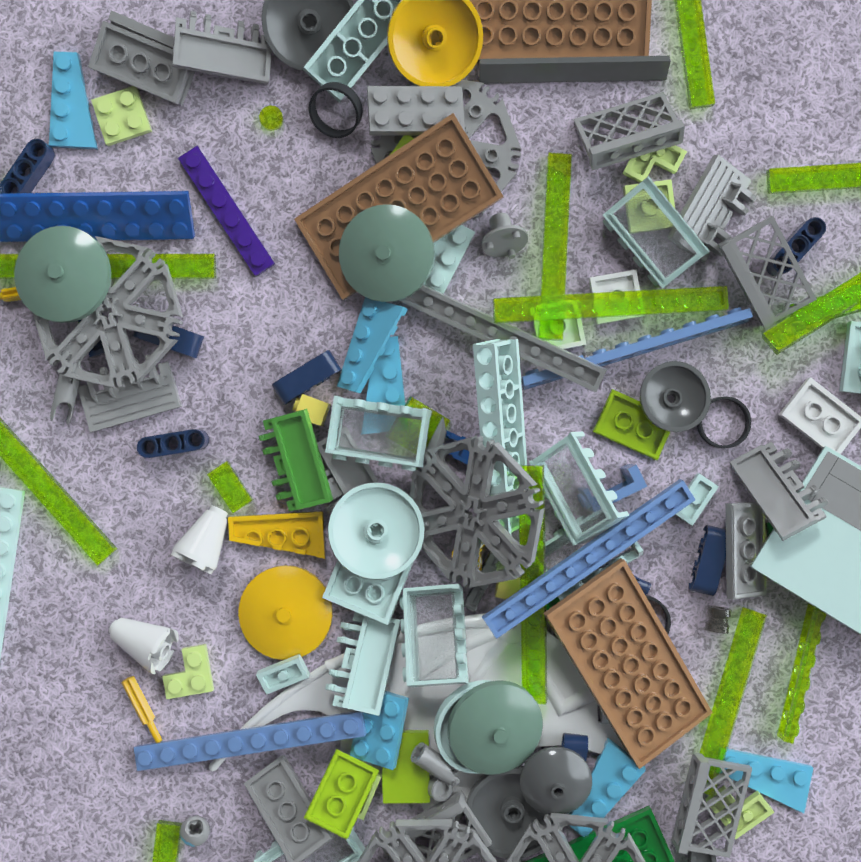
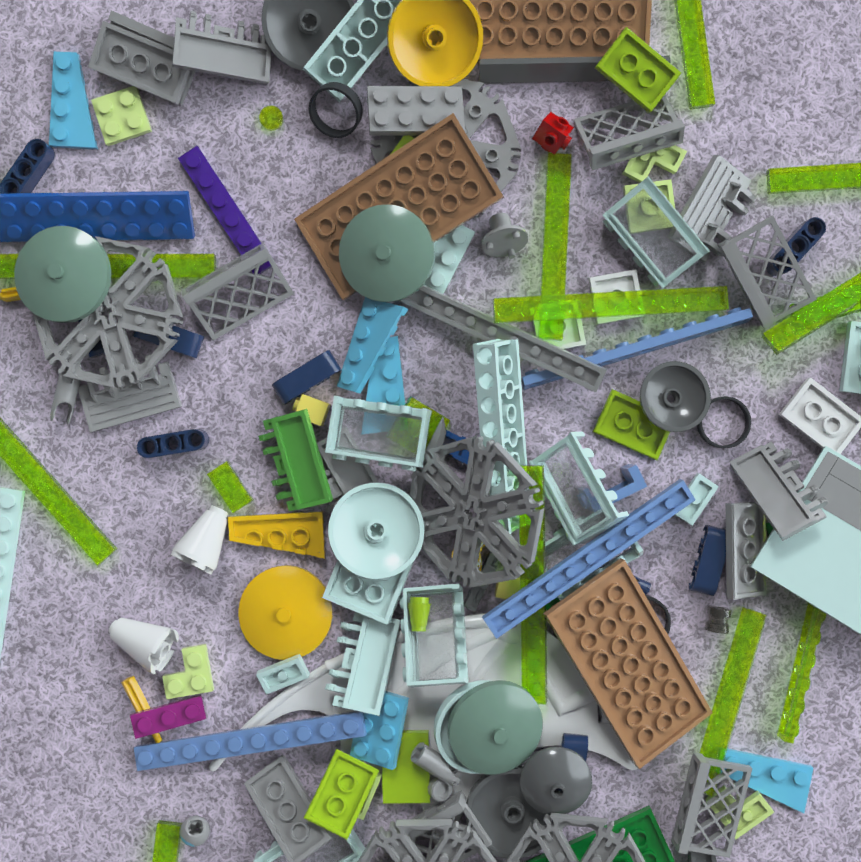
(168, 716): none -> magenta plate
(226, 274): none -> light grey fence
(419, 611): none -> lime cone
(553, 133): none -> red brick
(611, 779): medium azure wing -> none
(638, 70): none -> lime tile

